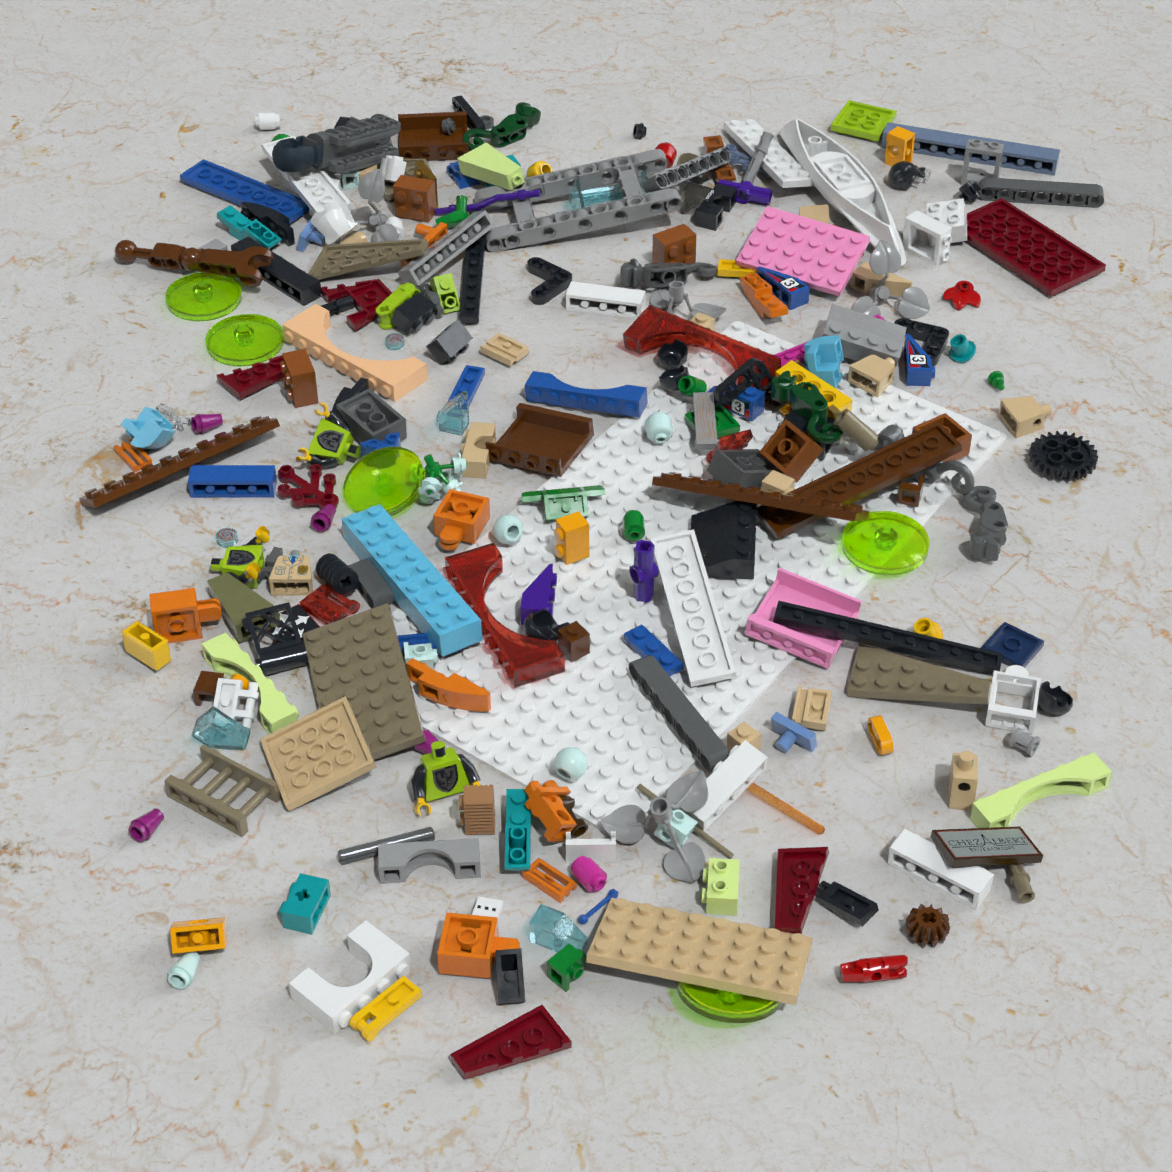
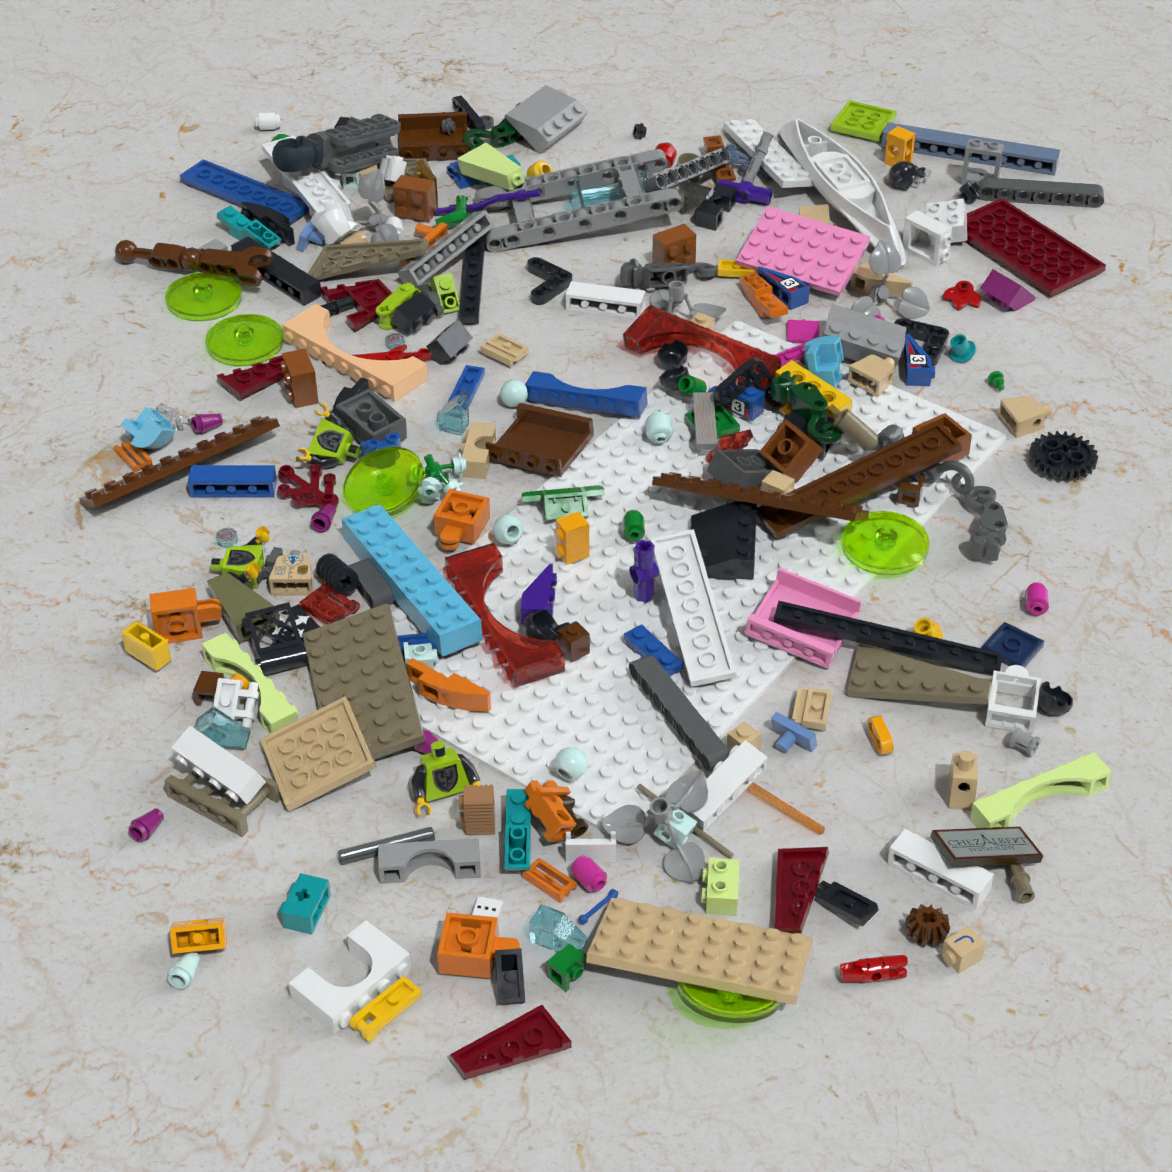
(218, 765): none -> white brick
(396, 354): none -> red sword
(513, 392): none -> light aqua piece
(546, 117): none -> light grey slope
(802, 330): none -> dark pink piece
(963, 949): none -> tan brick
(1006, 291): none -> magenta slope
(1037, 599): none -> dark pink brick

